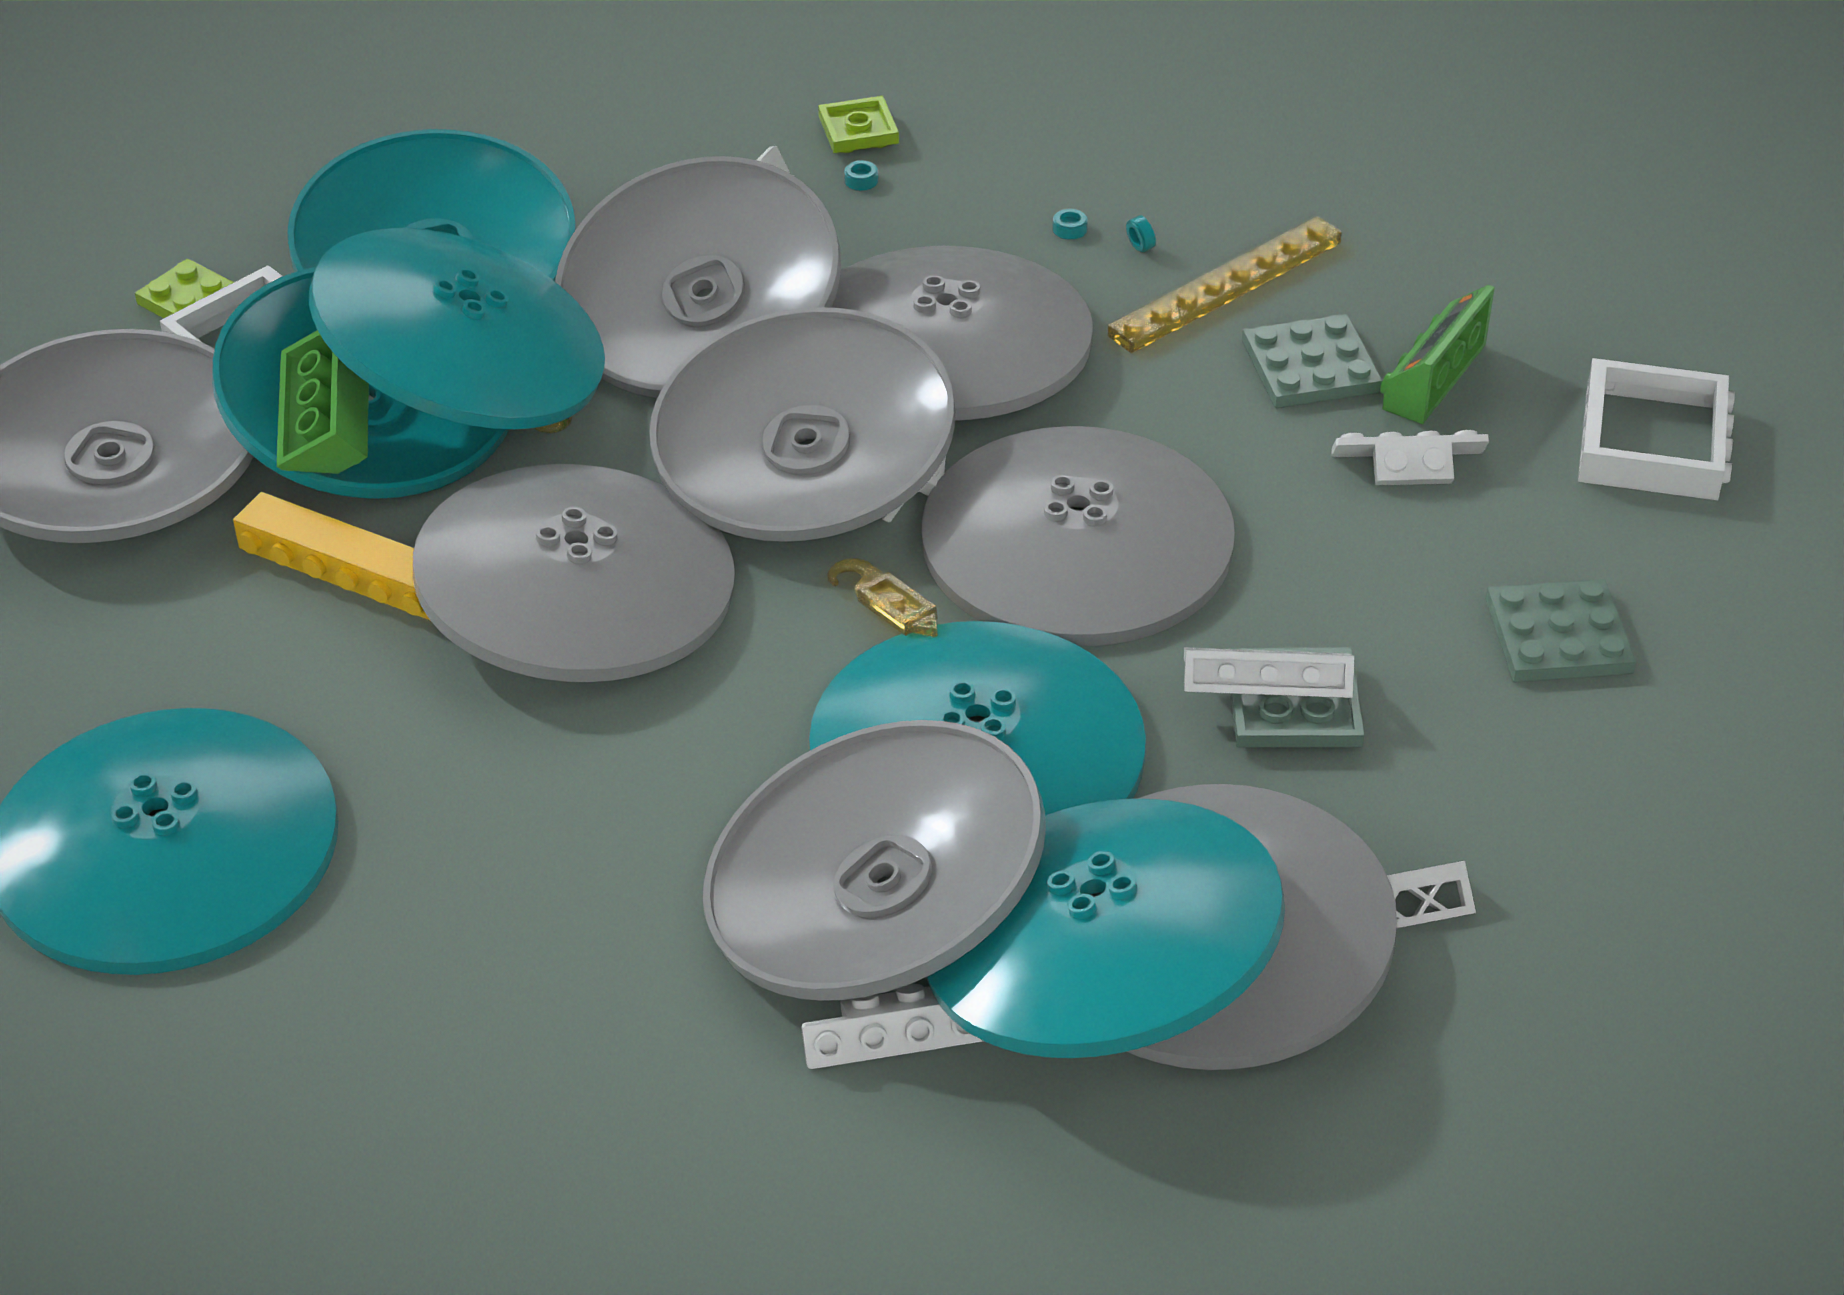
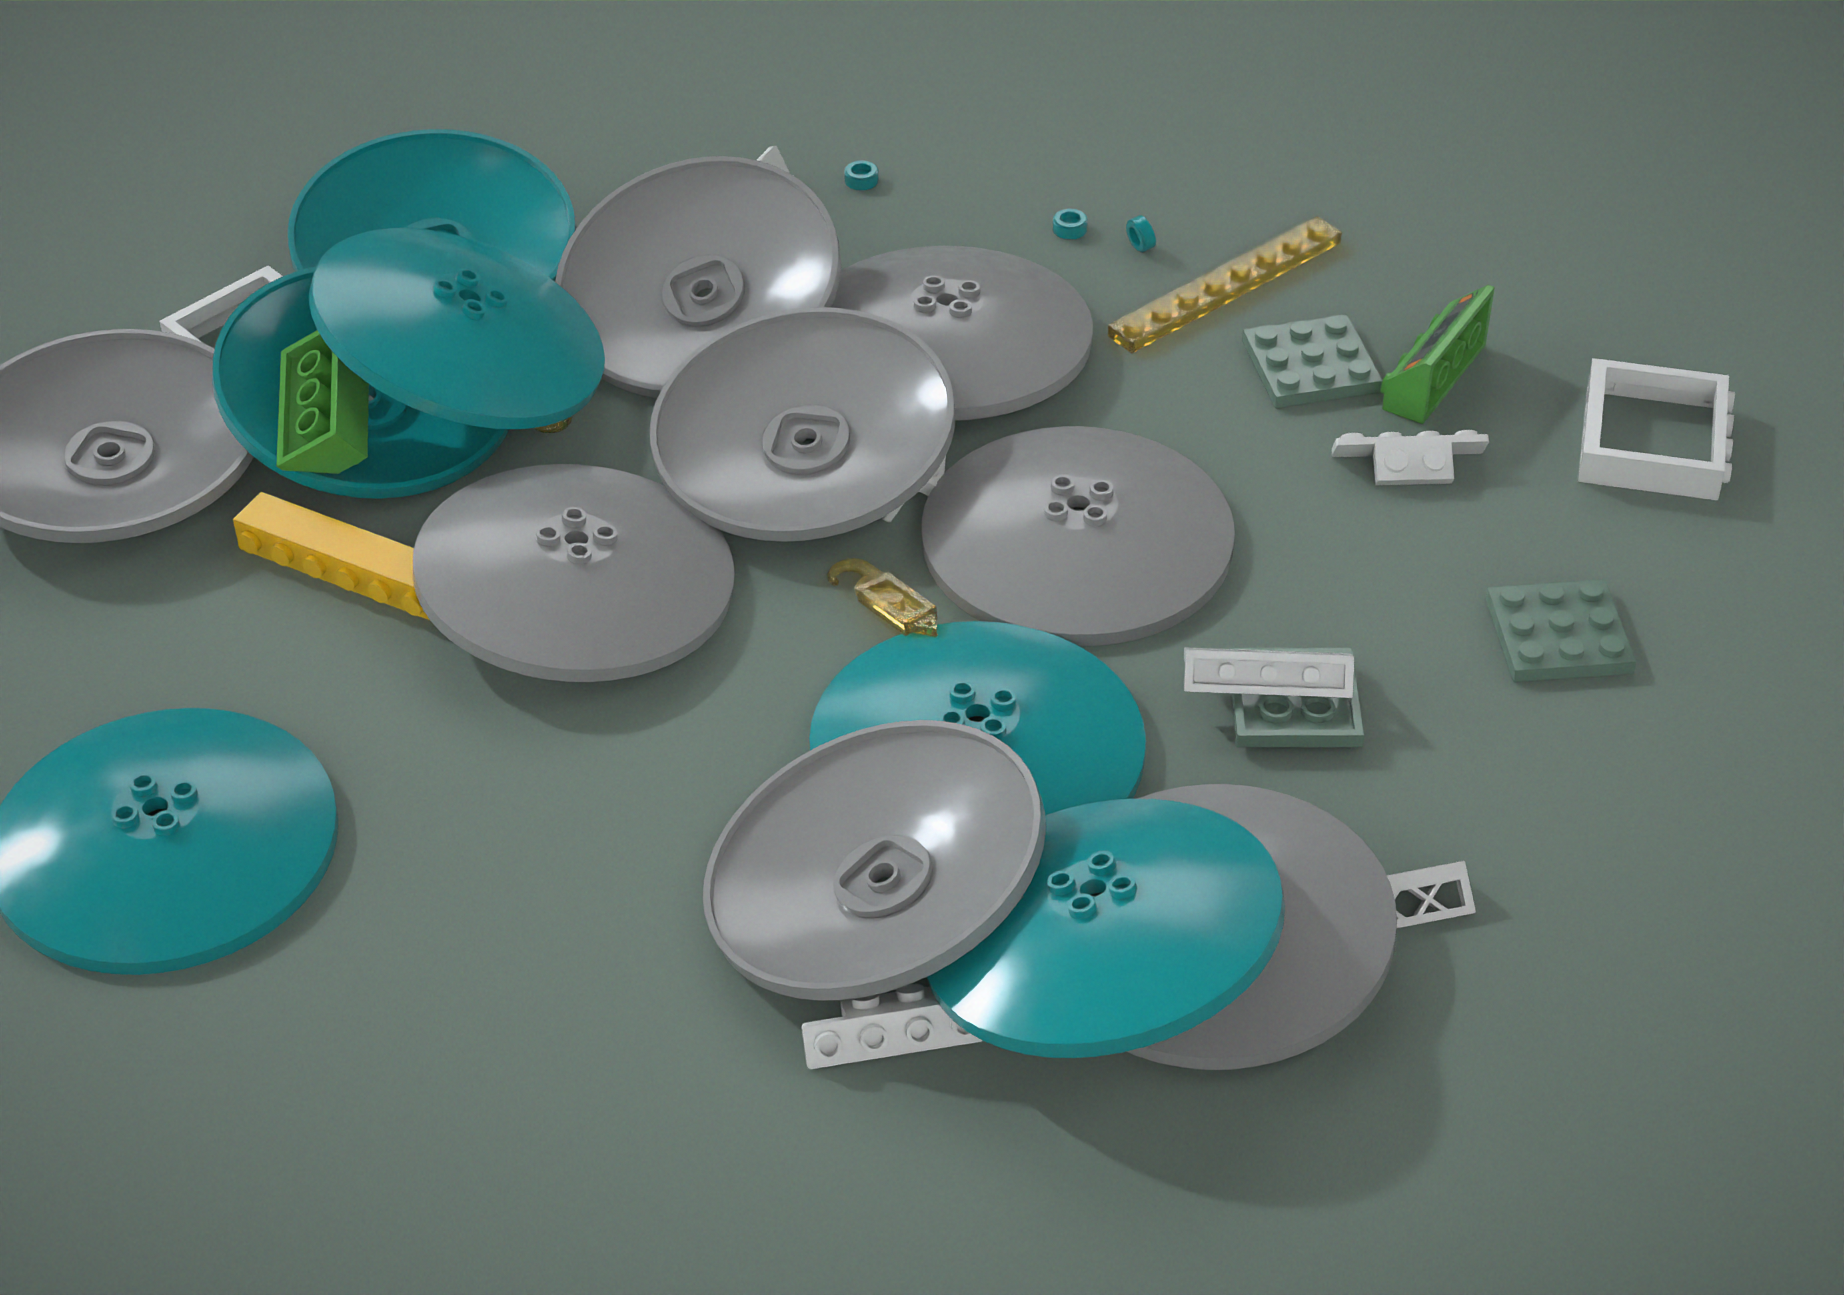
(180, 288): lime plate -> none
(858, 124): lime plate -> none

